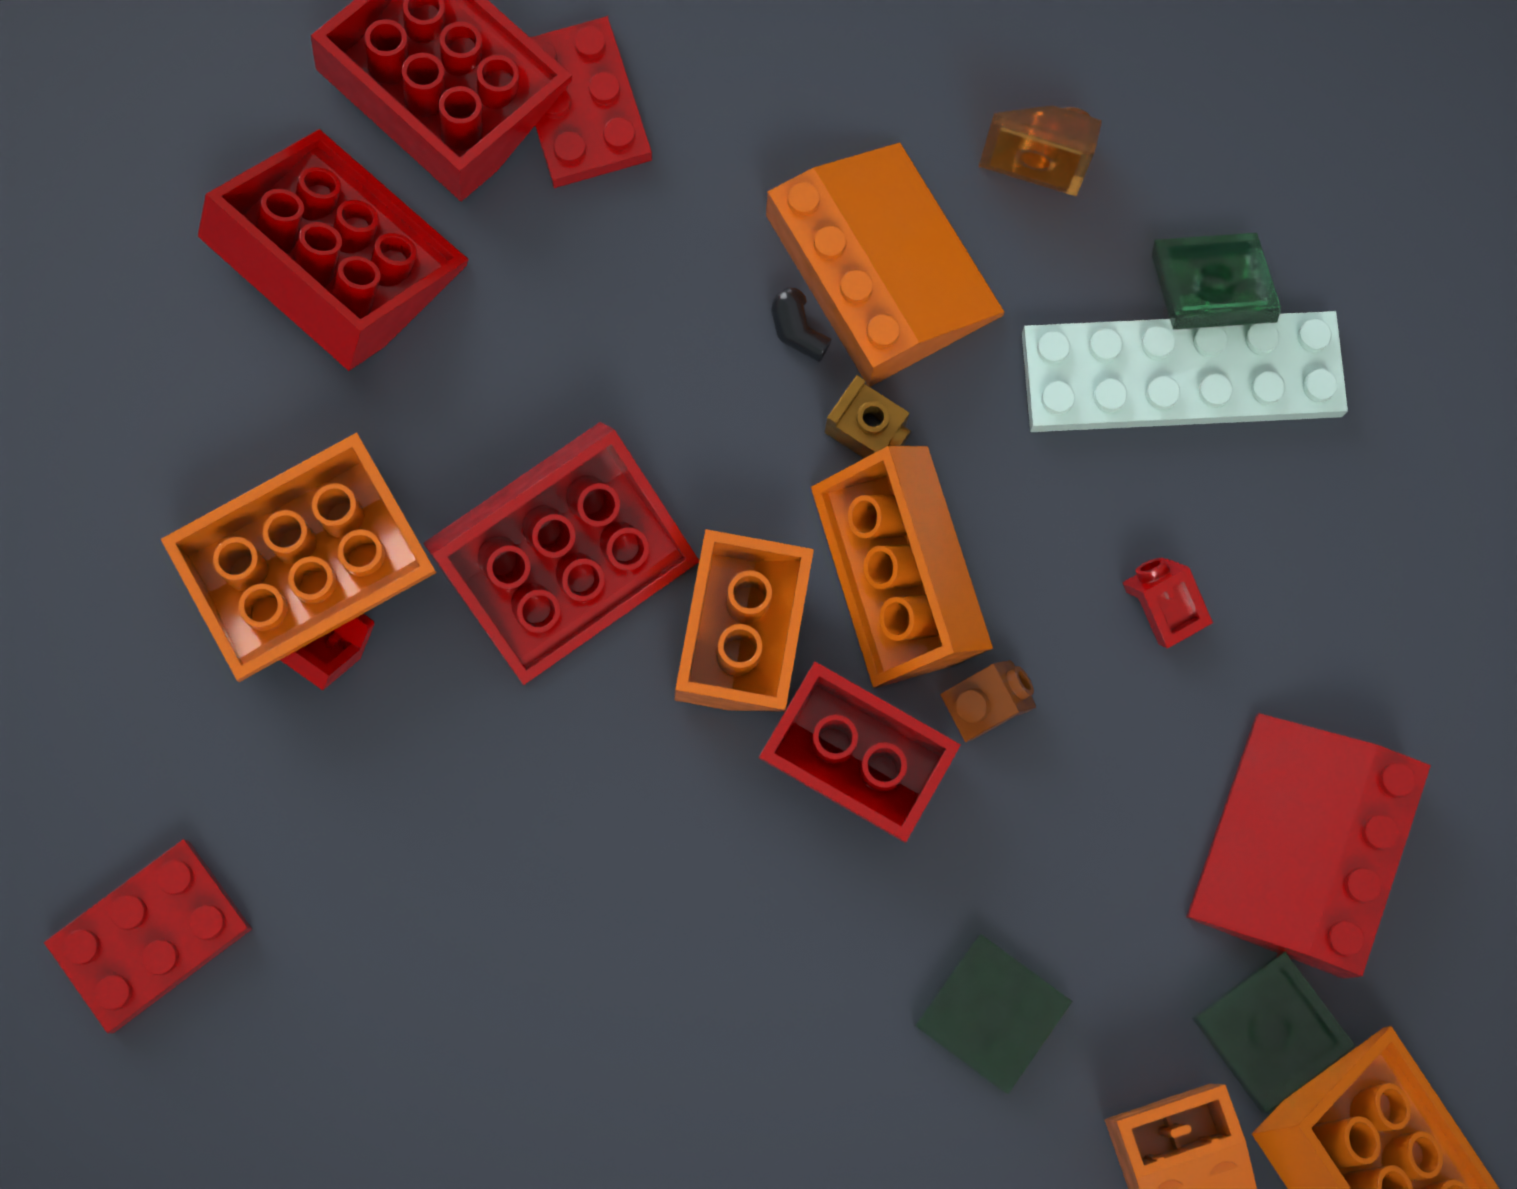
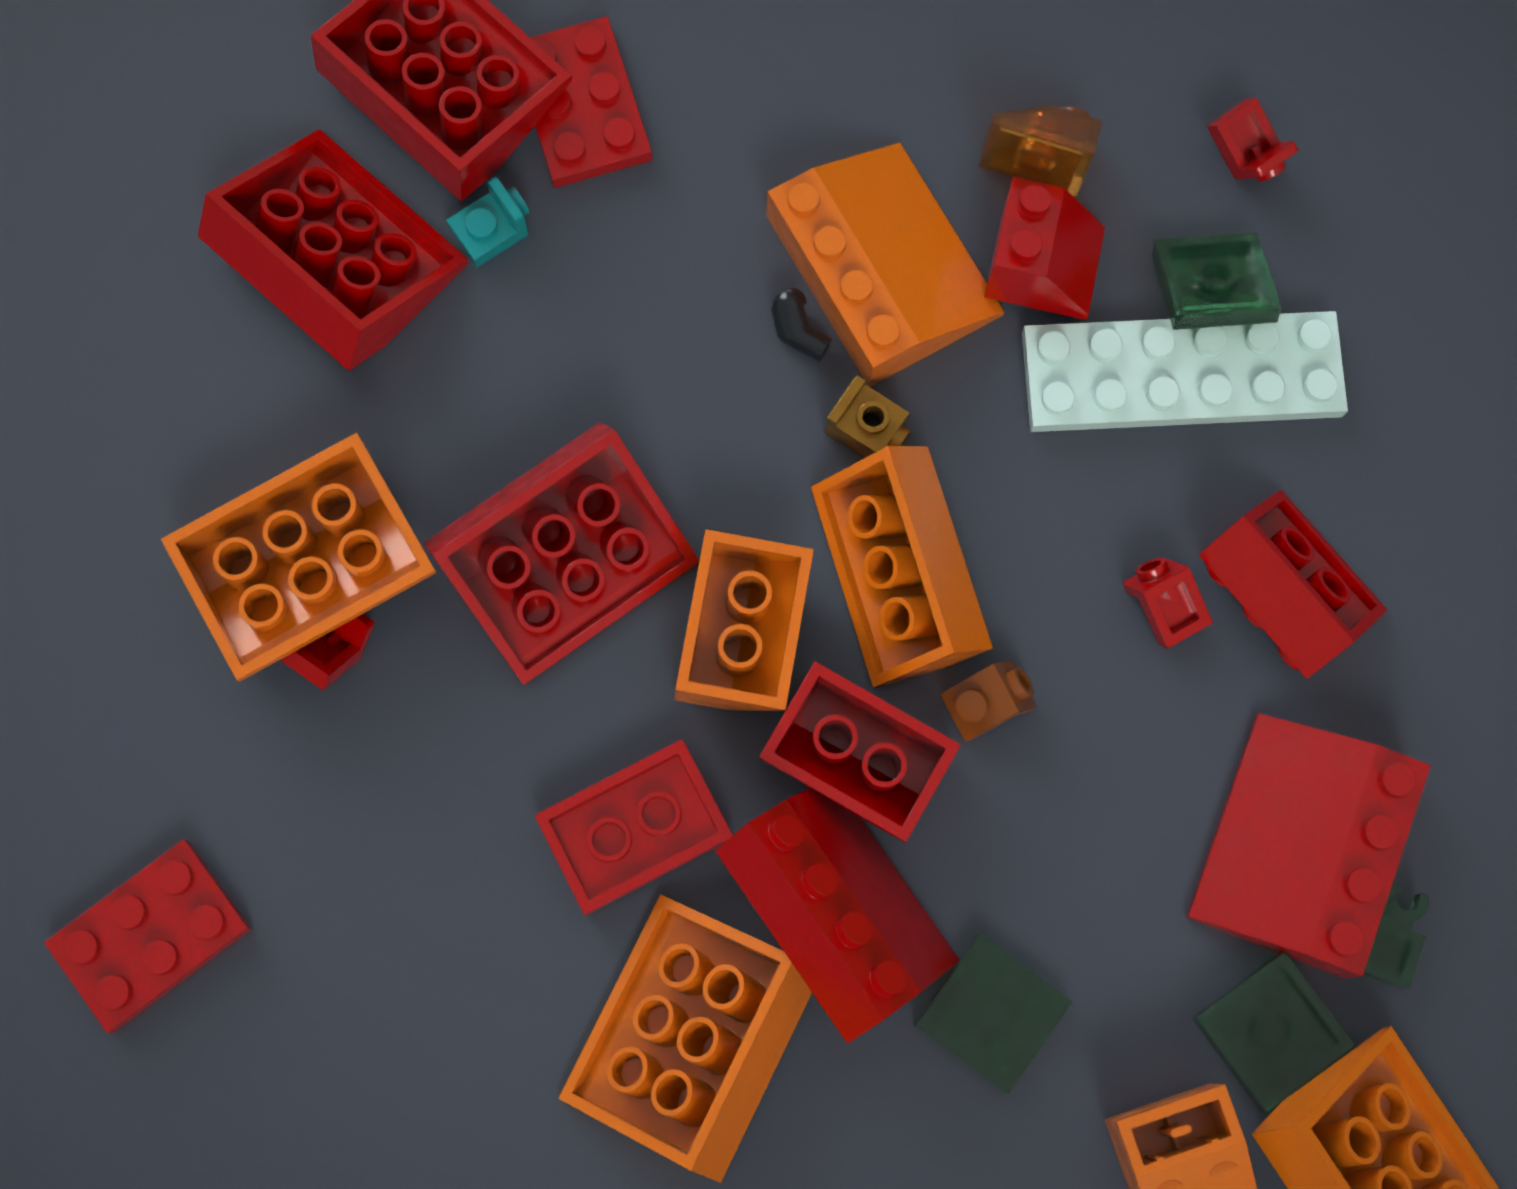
(490, 223): none -> teal bracket
(633, 827): none -> red plate
(689, 1038): none -> orange slope
(837, 909): none -> red slope
(1045, 250): none -> red slope
(1250, 142): none -> red bracket
(1292, 584): none -> red slope
(1395, 944): none -> clear green plate

